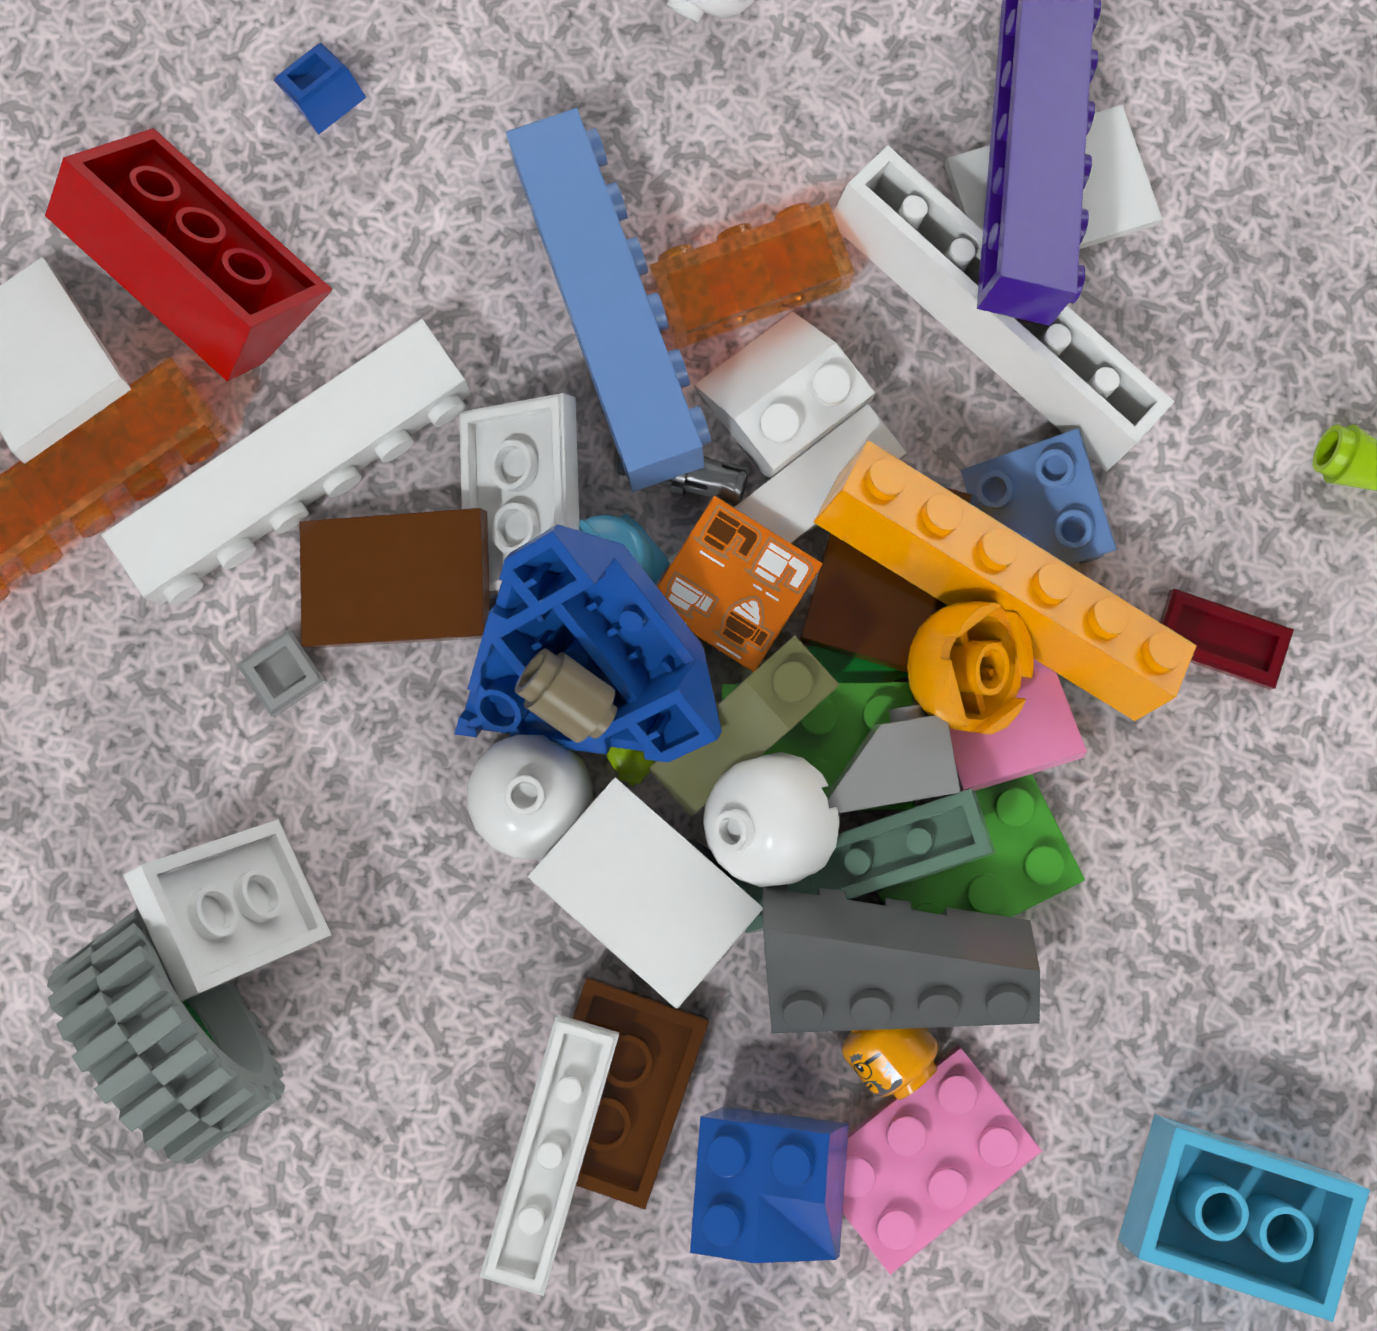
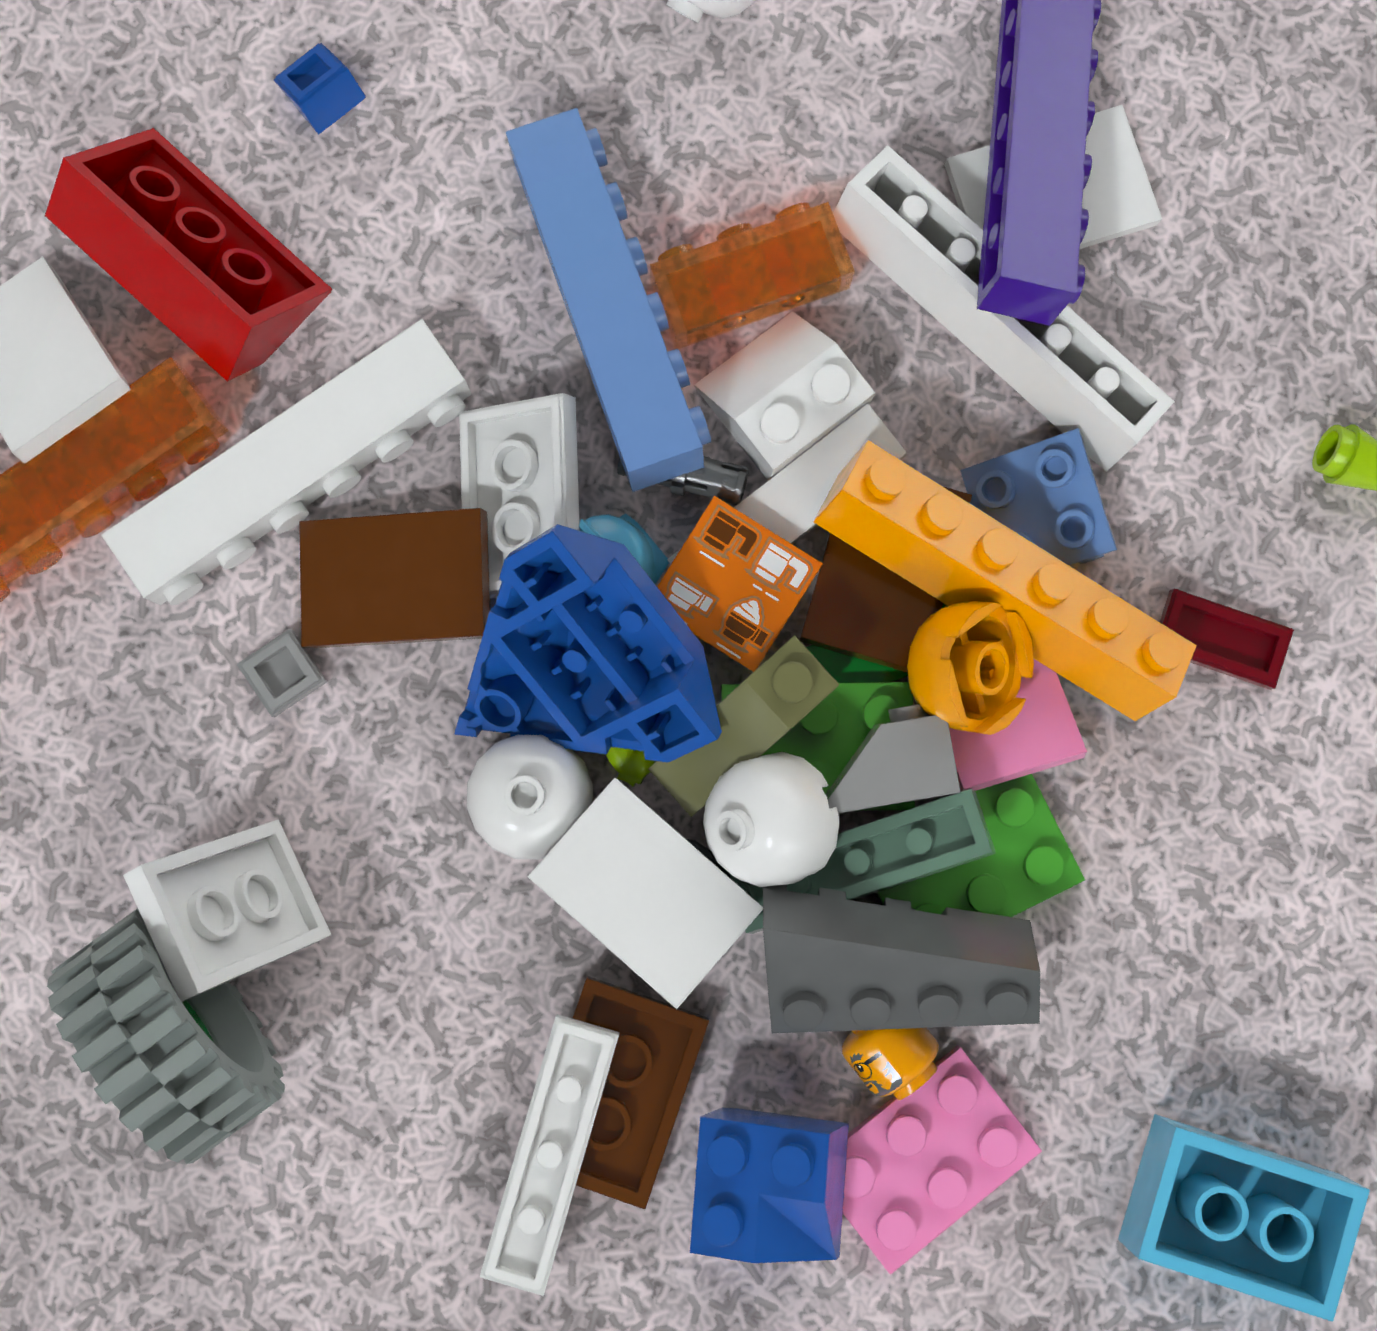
(567, 696): dark tan brick -> none

